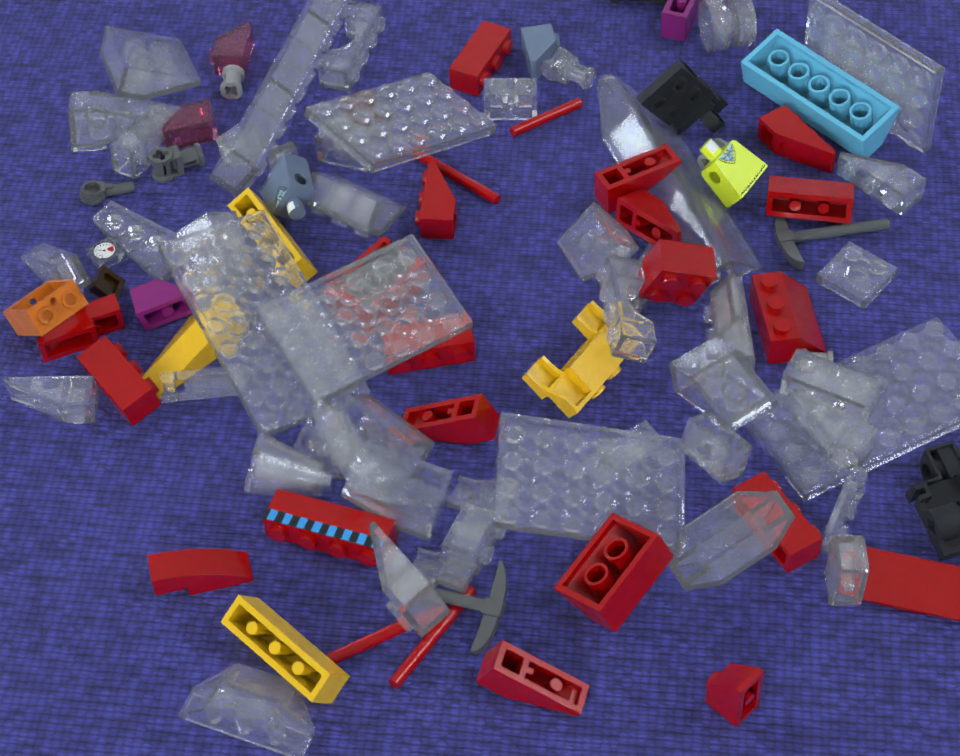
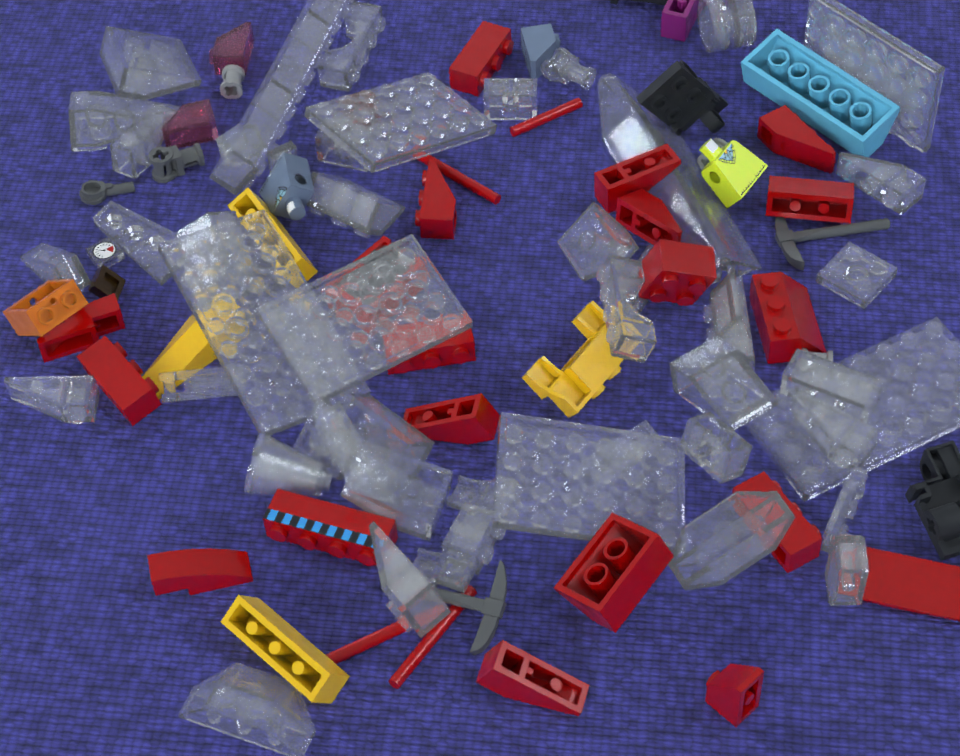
(158, 303): magenta slope -> none

